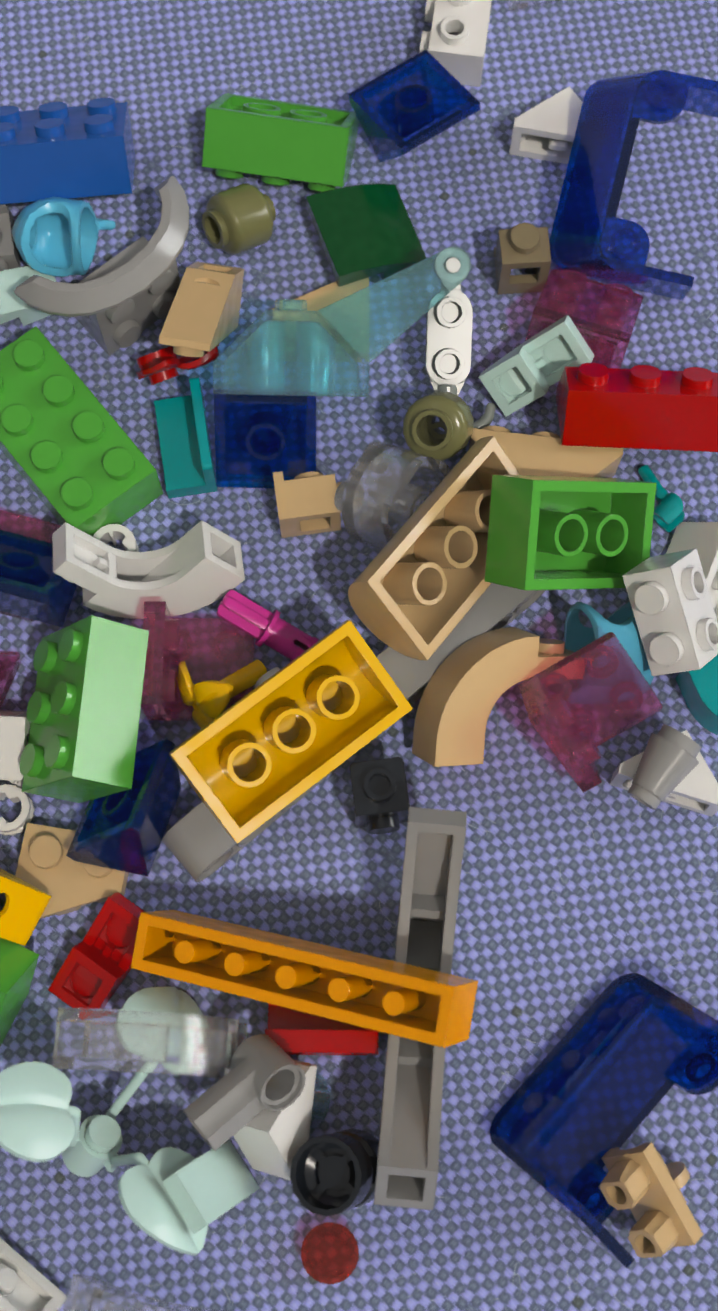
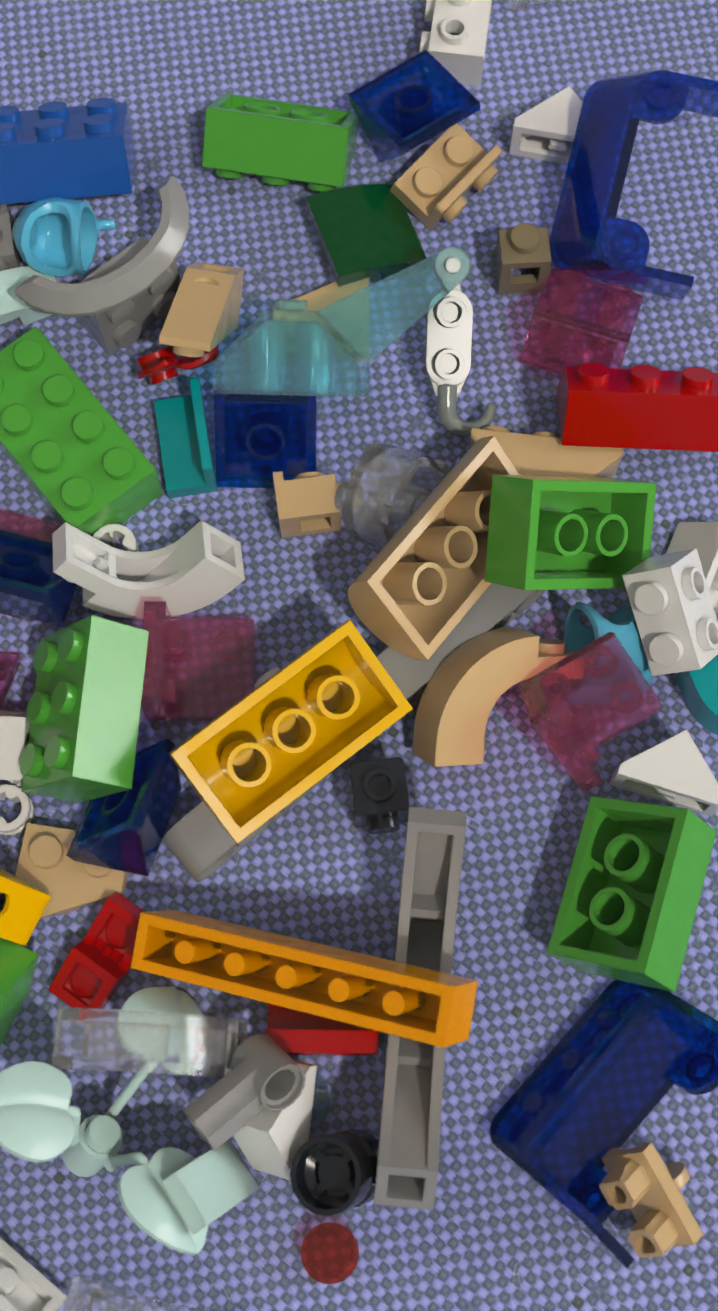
(212, 696): yellow plant -> none
(238, 219): olive head -> none
(264, 625): dark pink axle -> none
(422, 431): olive head -> none
(444, 175): none -> tan bracket
(535, 365): light aqua slope -> none
(633, 892): none -> bright green brick
(663, 766): light grey cone -> none
(669, 510): teal hand -> none

